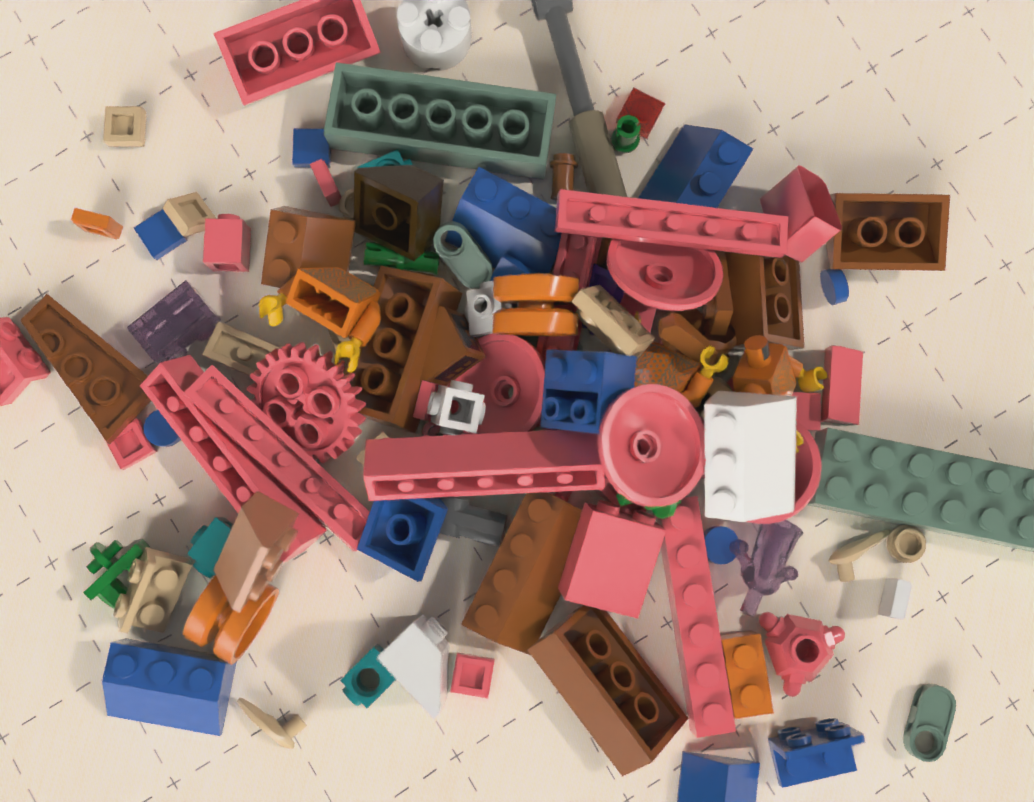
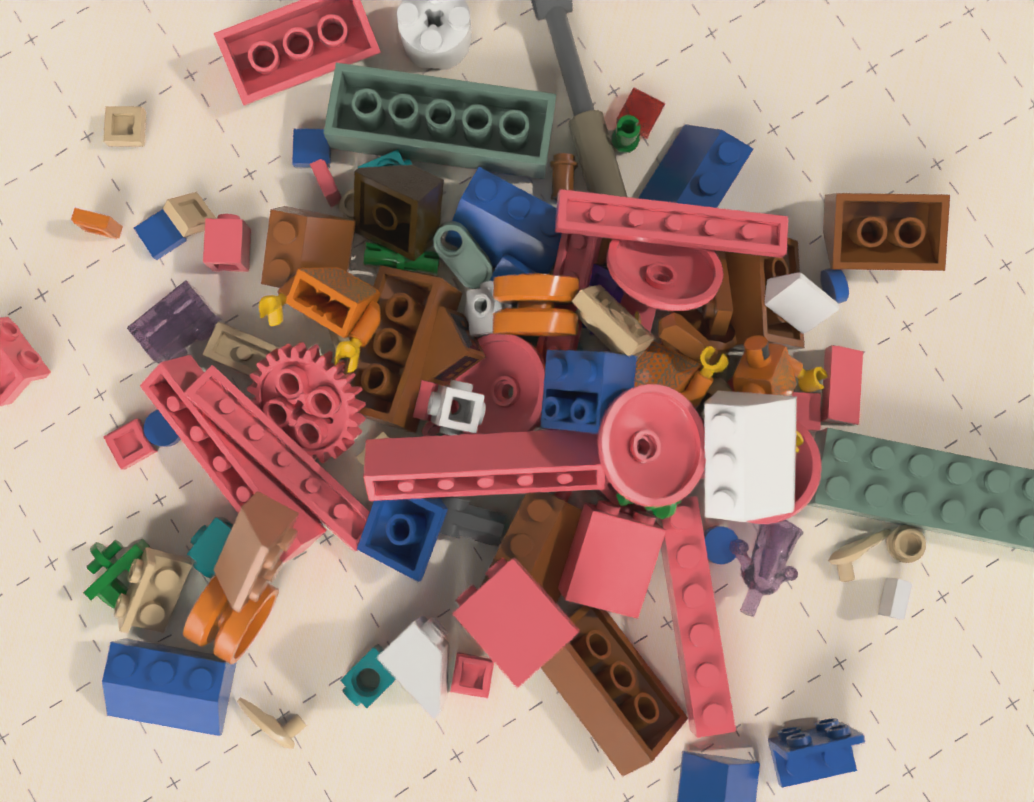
(89, 366): dark orange wing -> none
(514, 620): none -> coral brick
(746, 674): orange brick -> none
(799, 301): none -> white slope
(799, 647): coral rock -> none
(809, 211): coral piece -> none
(930, 711): sand green piece -> none

